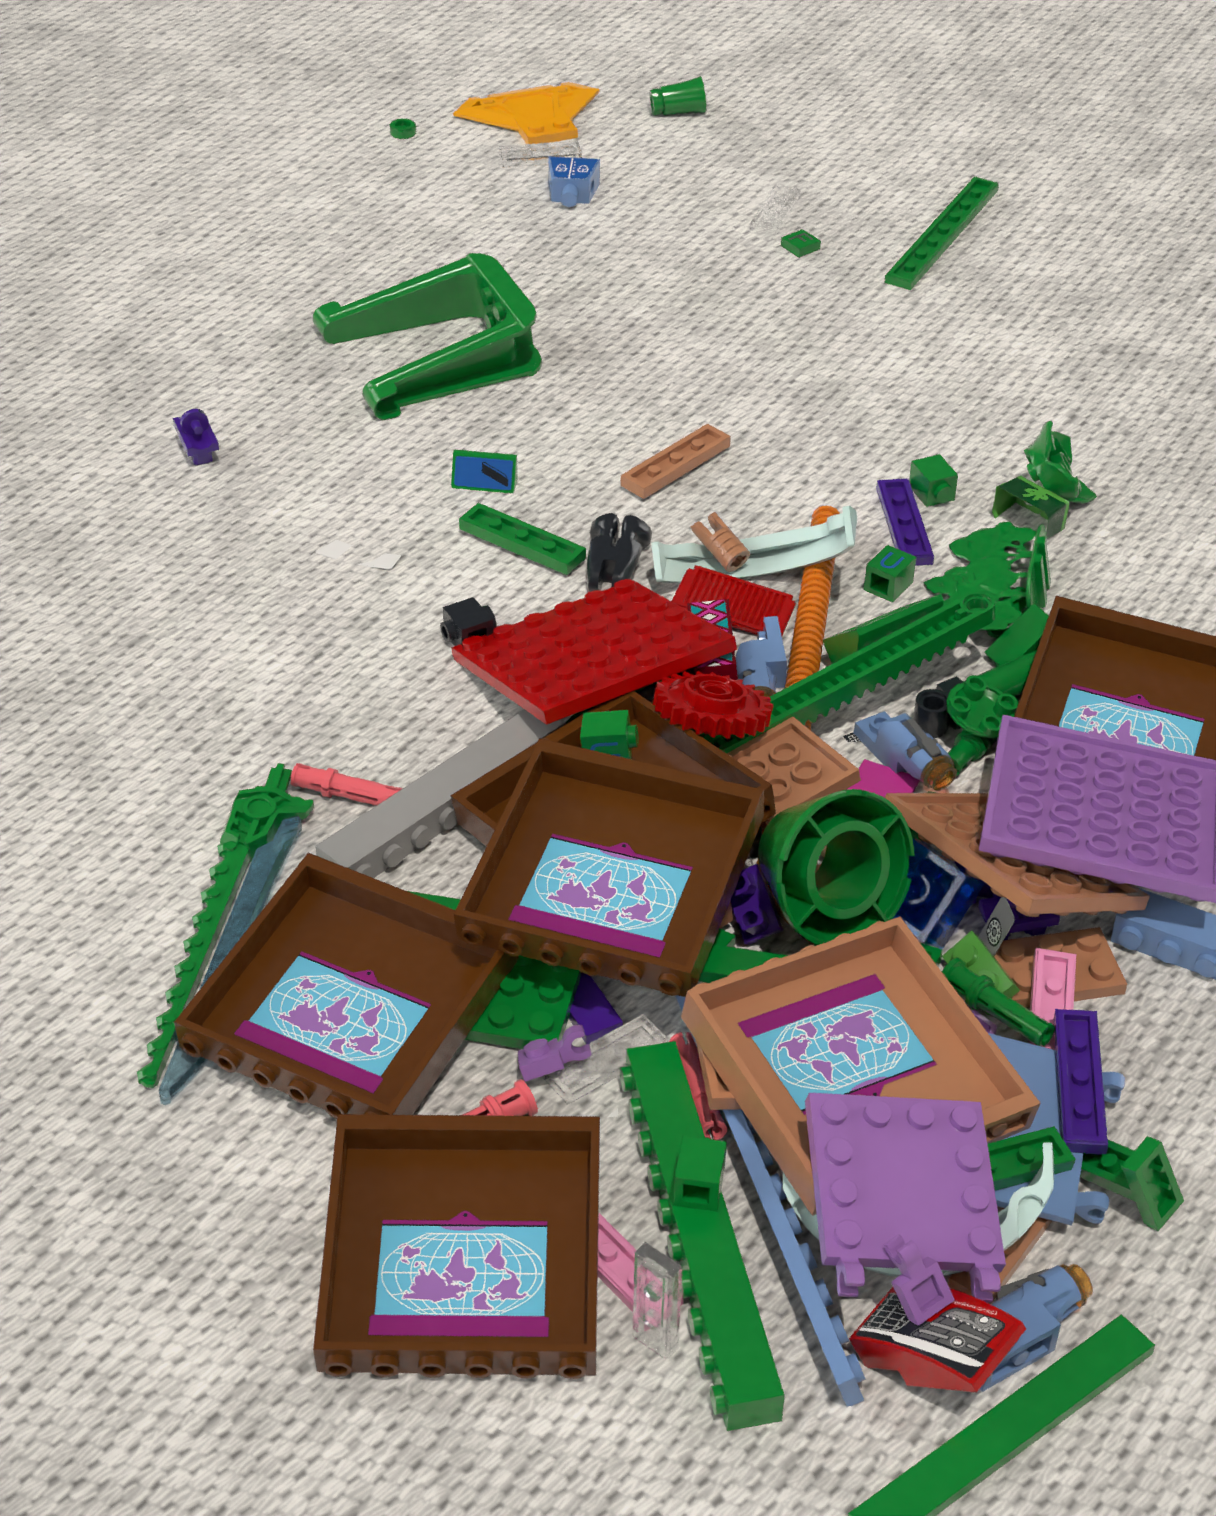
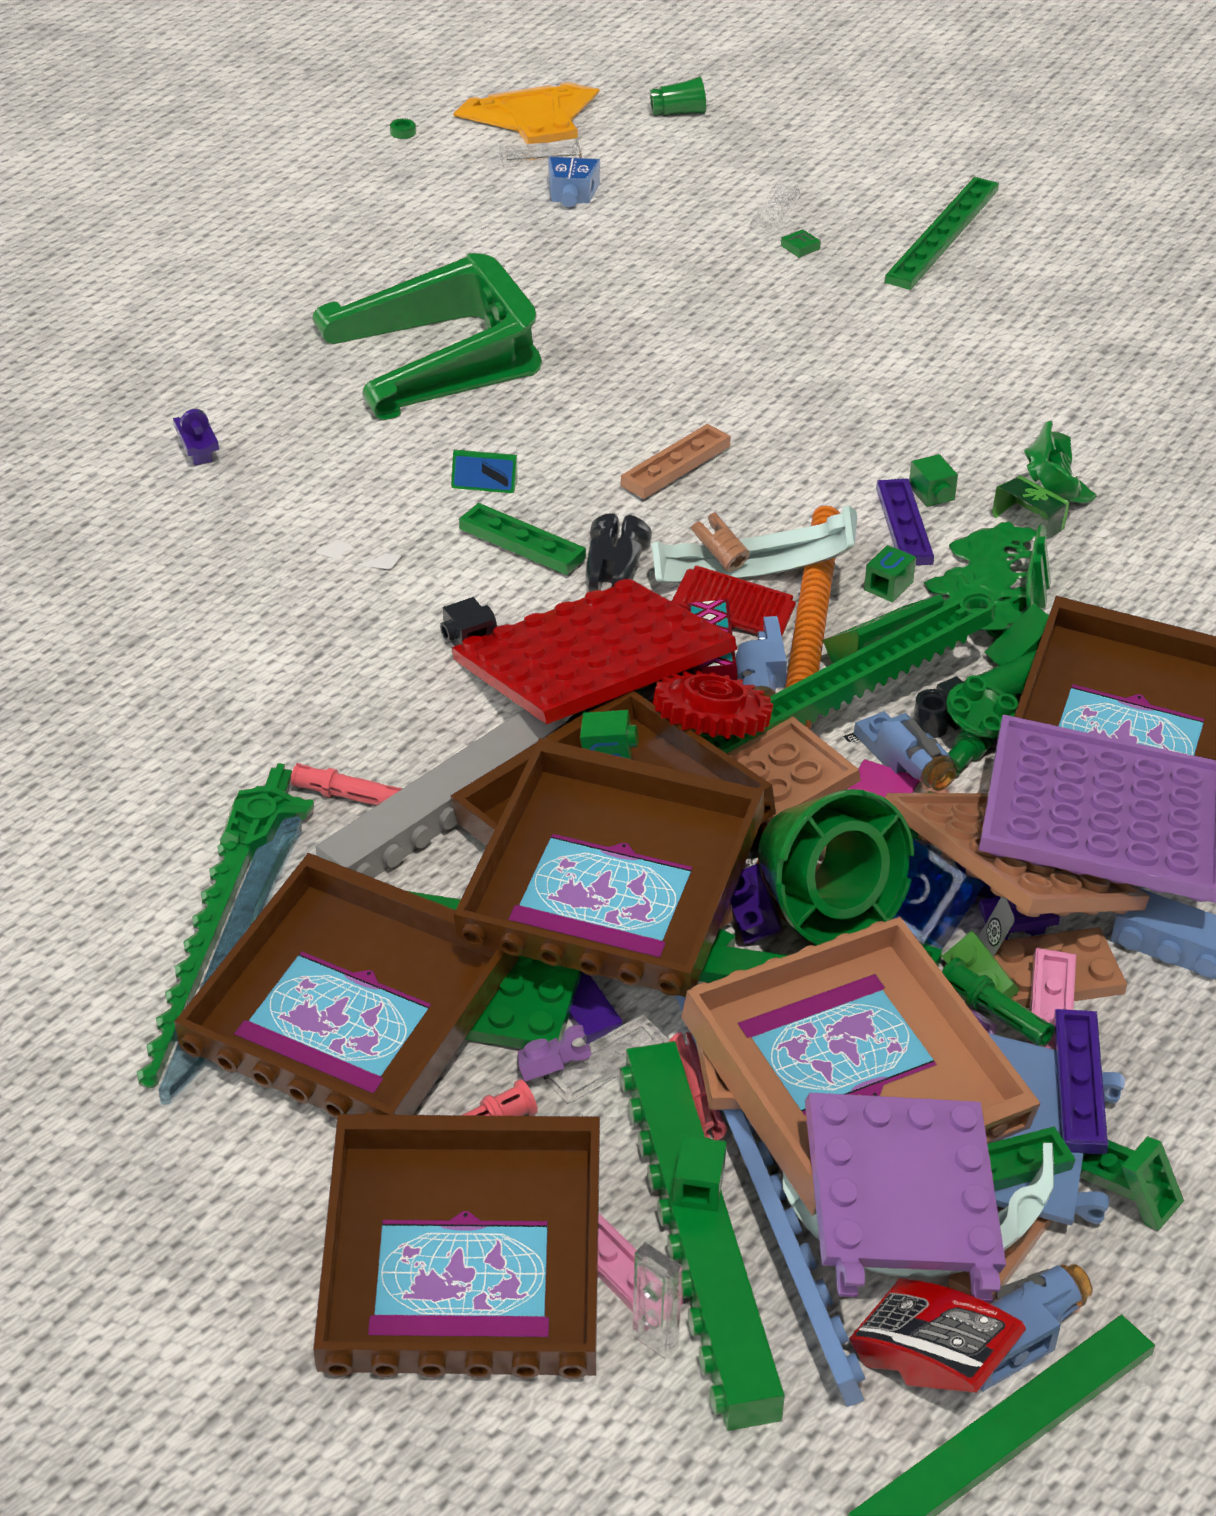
(921, 1284): medium lavender plate -> none

